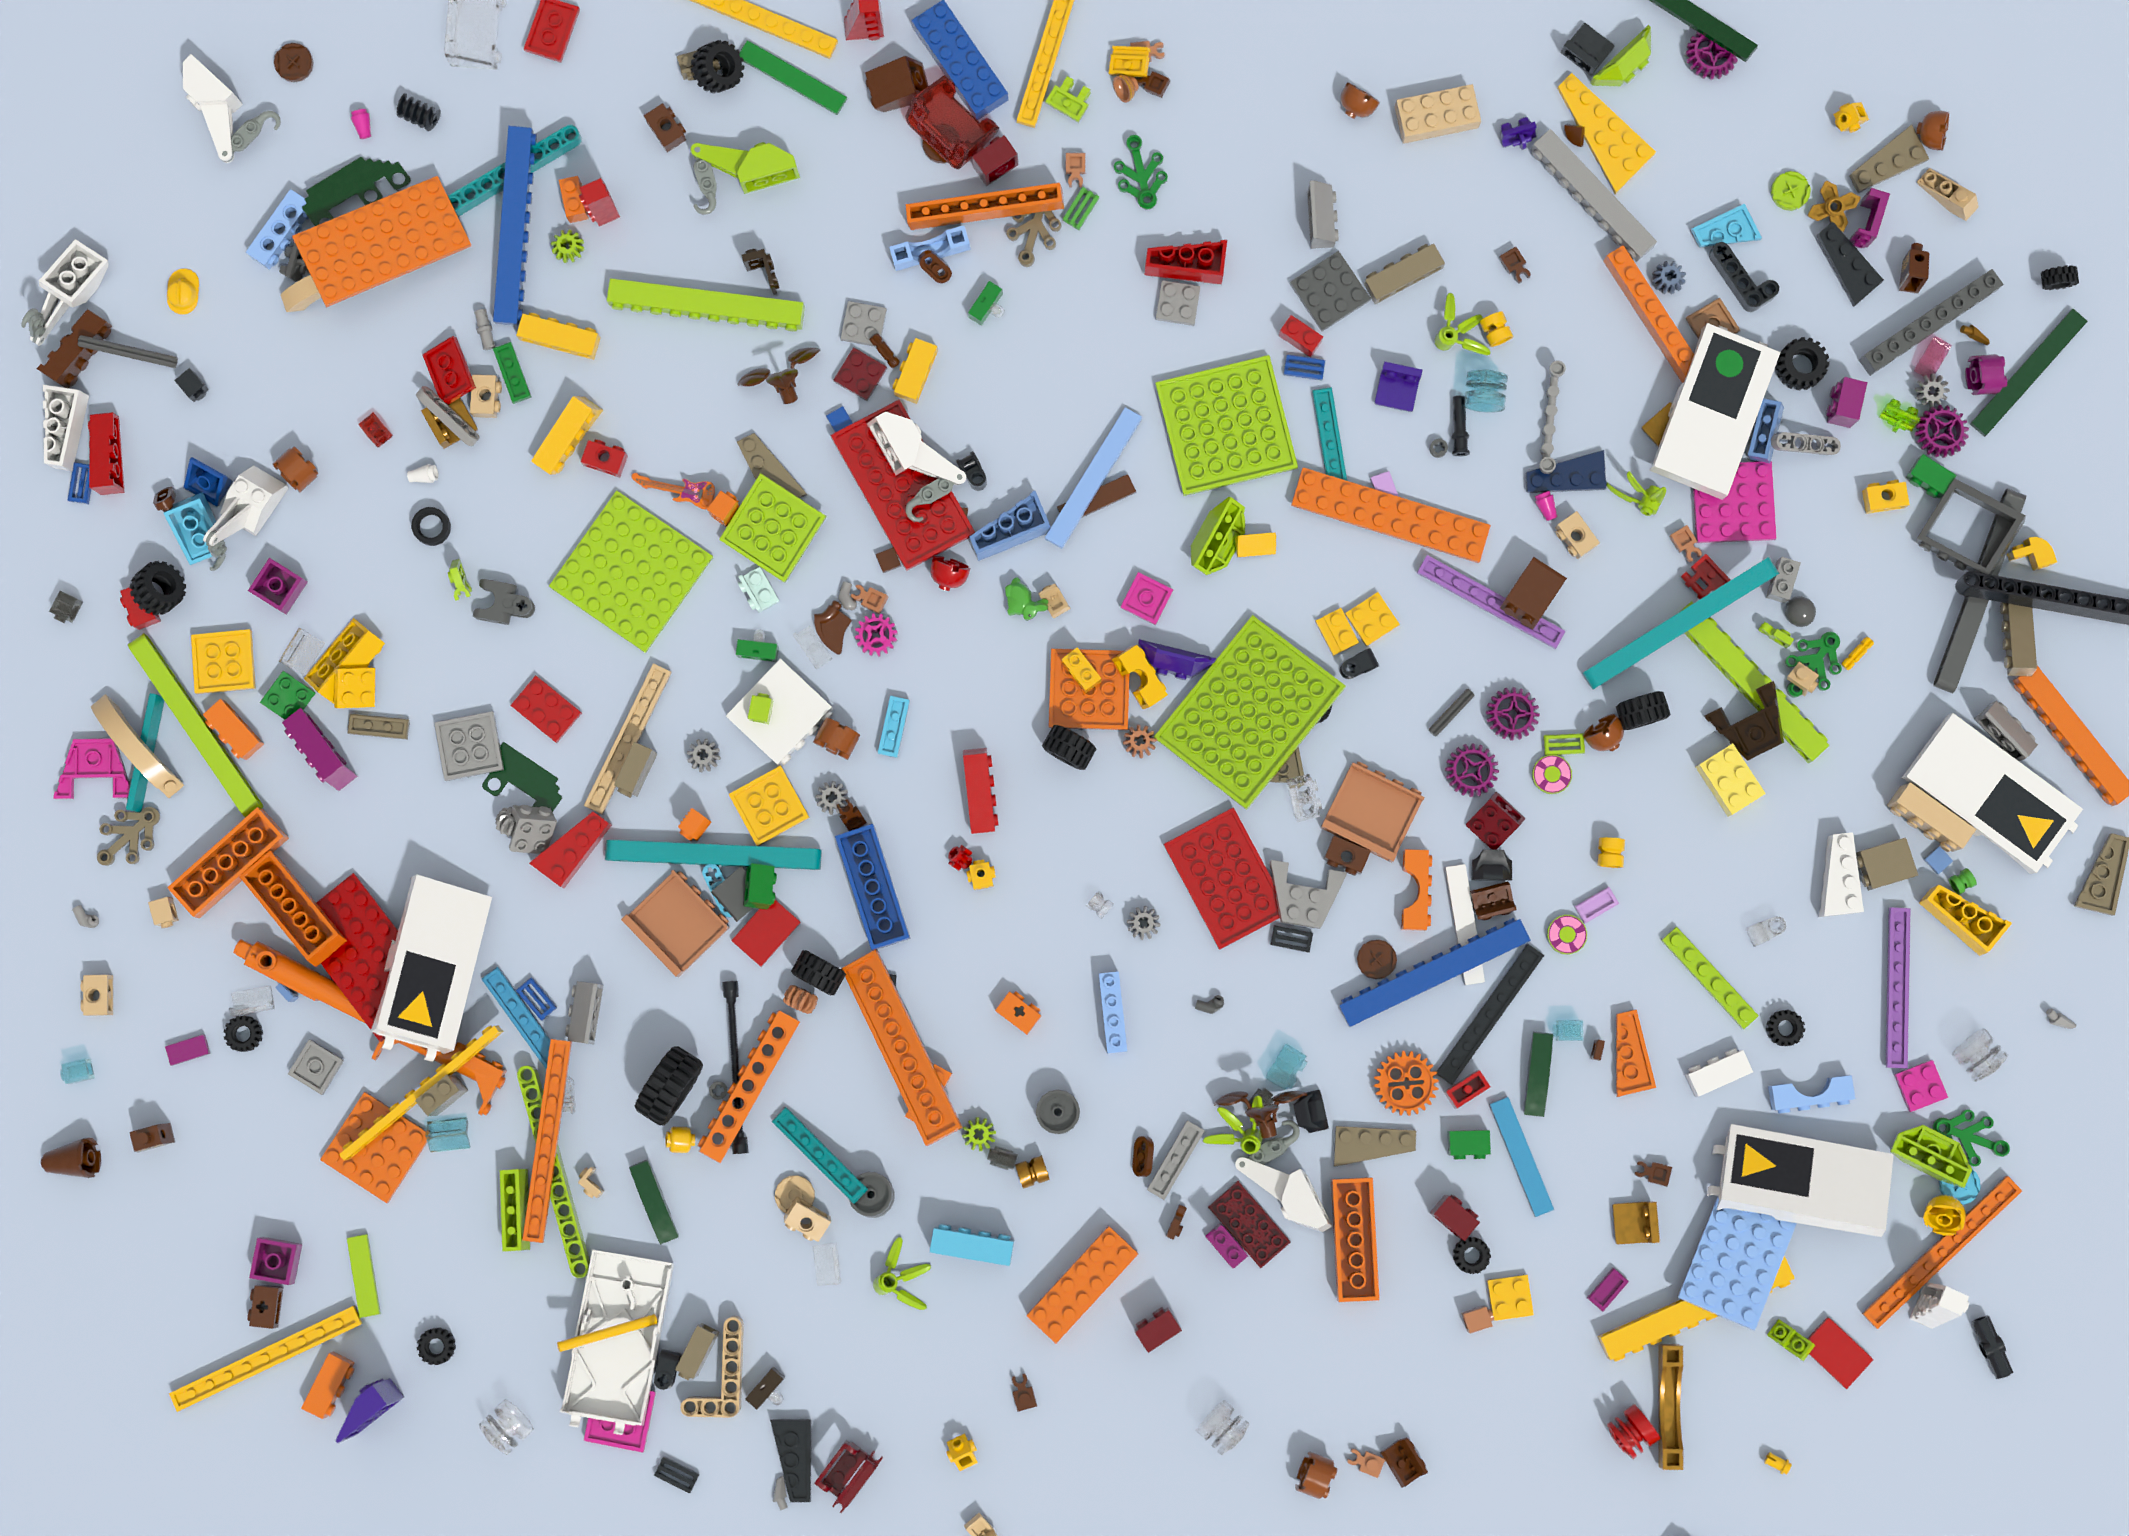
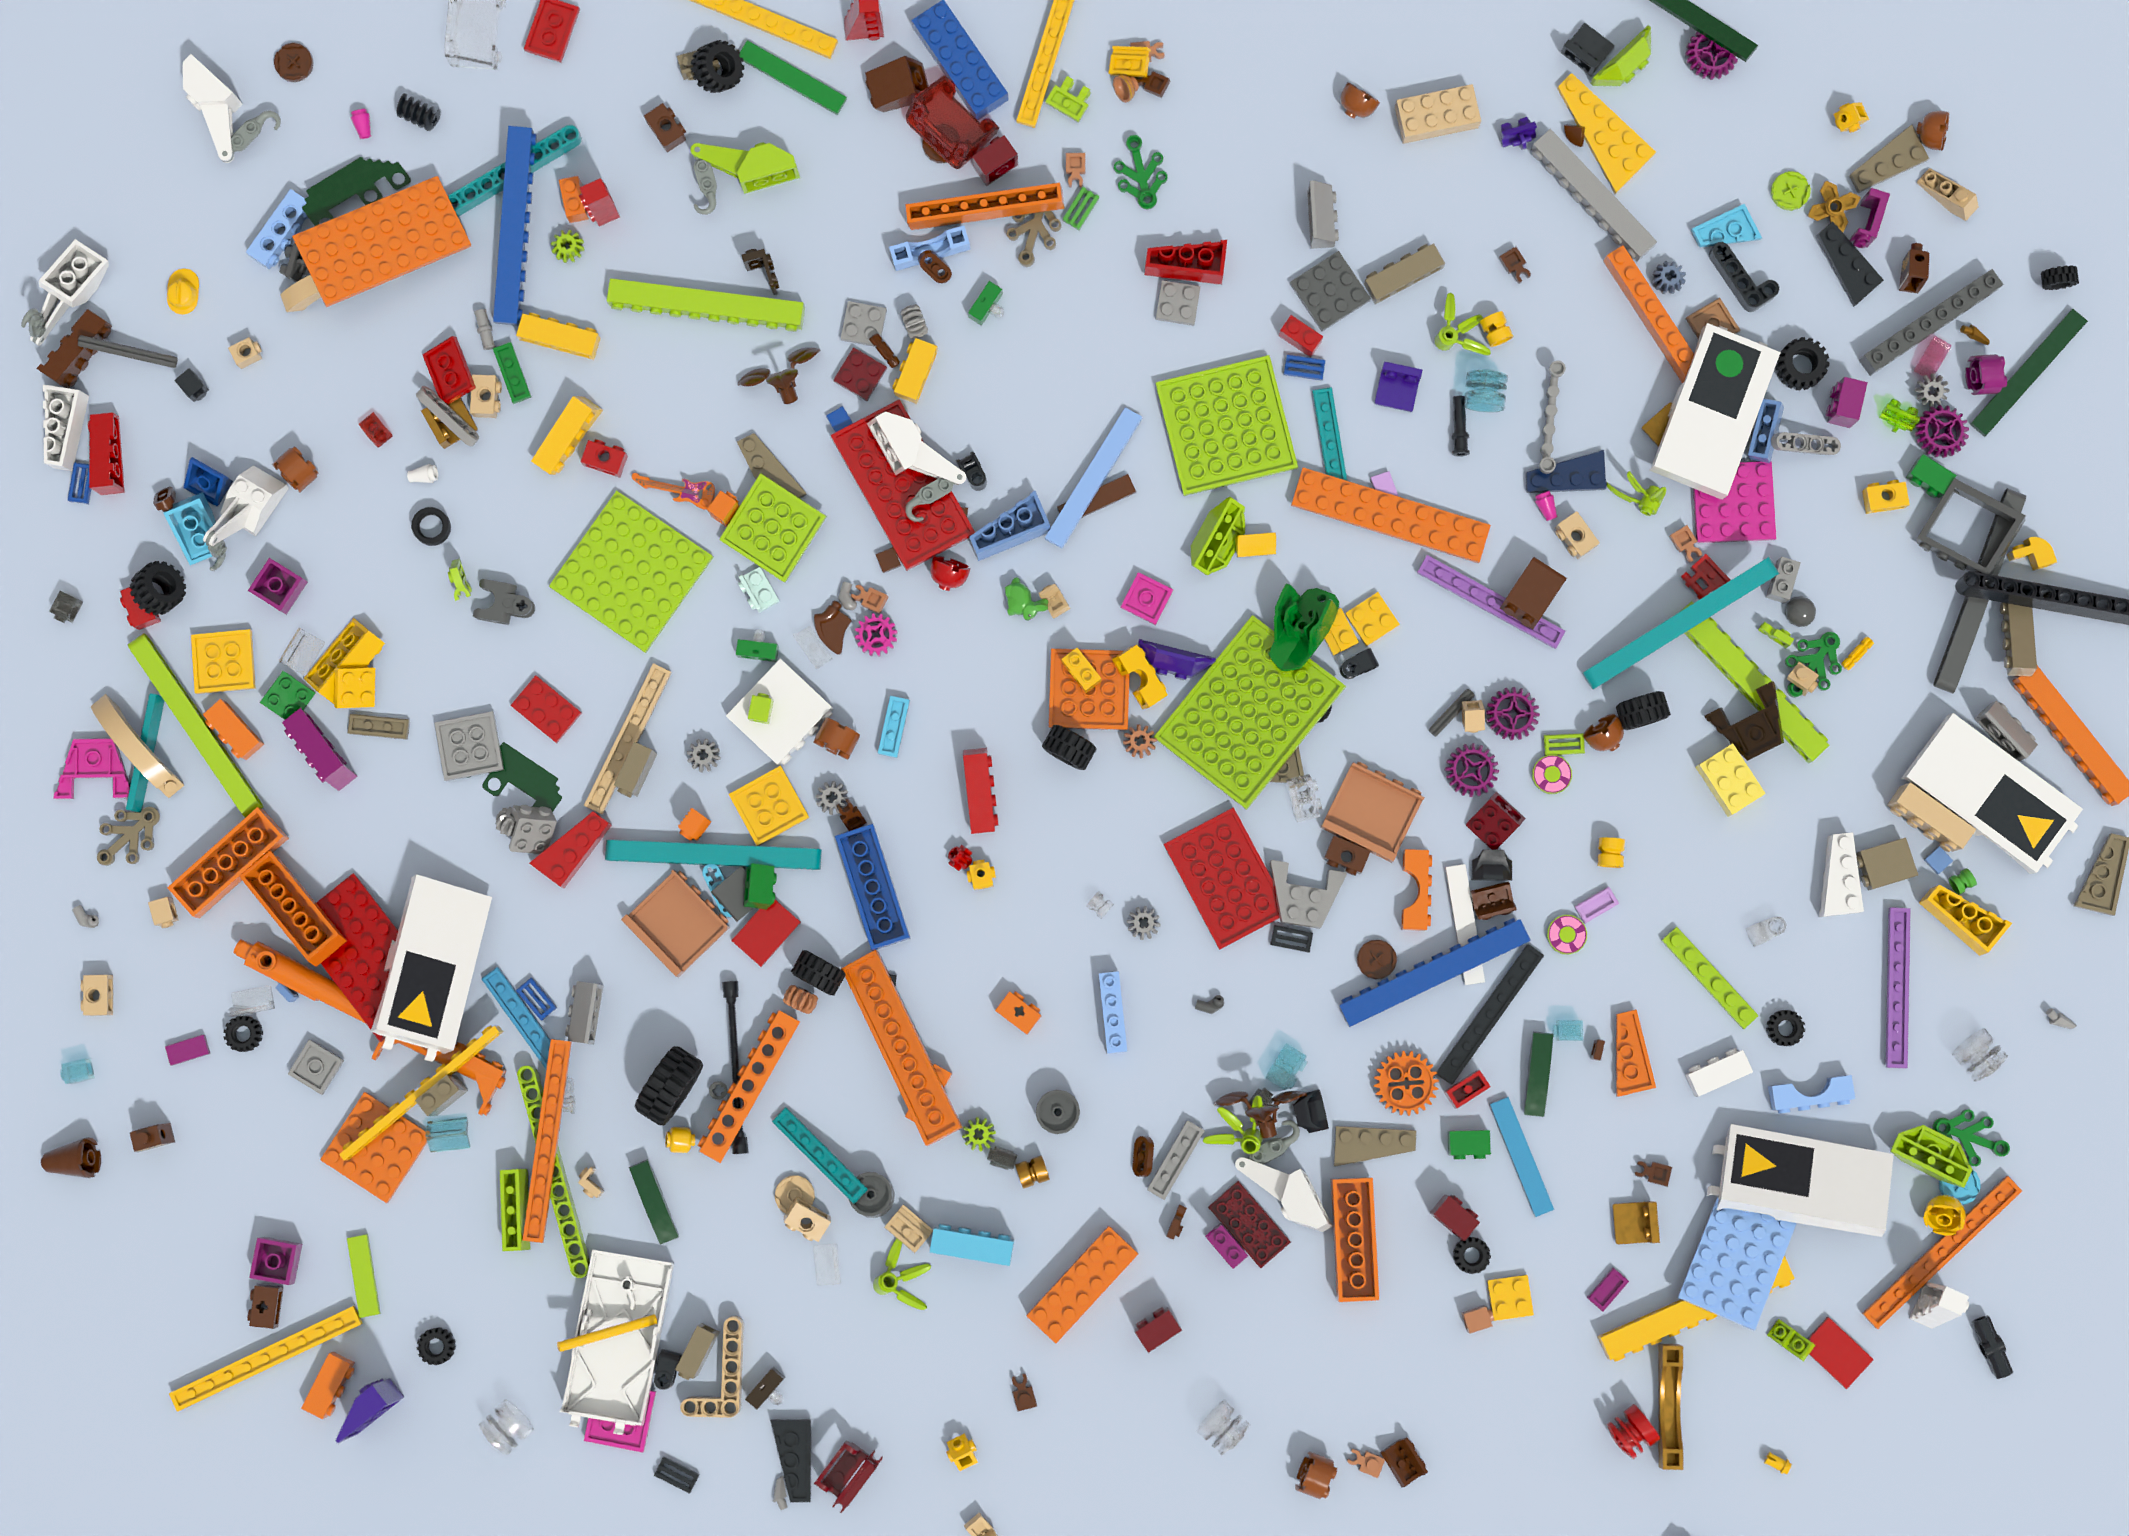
(238, 349): none -> tan brick
(908, 1229): none -> tan plate
(914, 321): none -> light grey gear
(1294, 629): none -> green piece
(1441, 453): dark grey bush -> none
(1473, 716): none -> tan brick
(1921, 1086): dark pink plate -> none

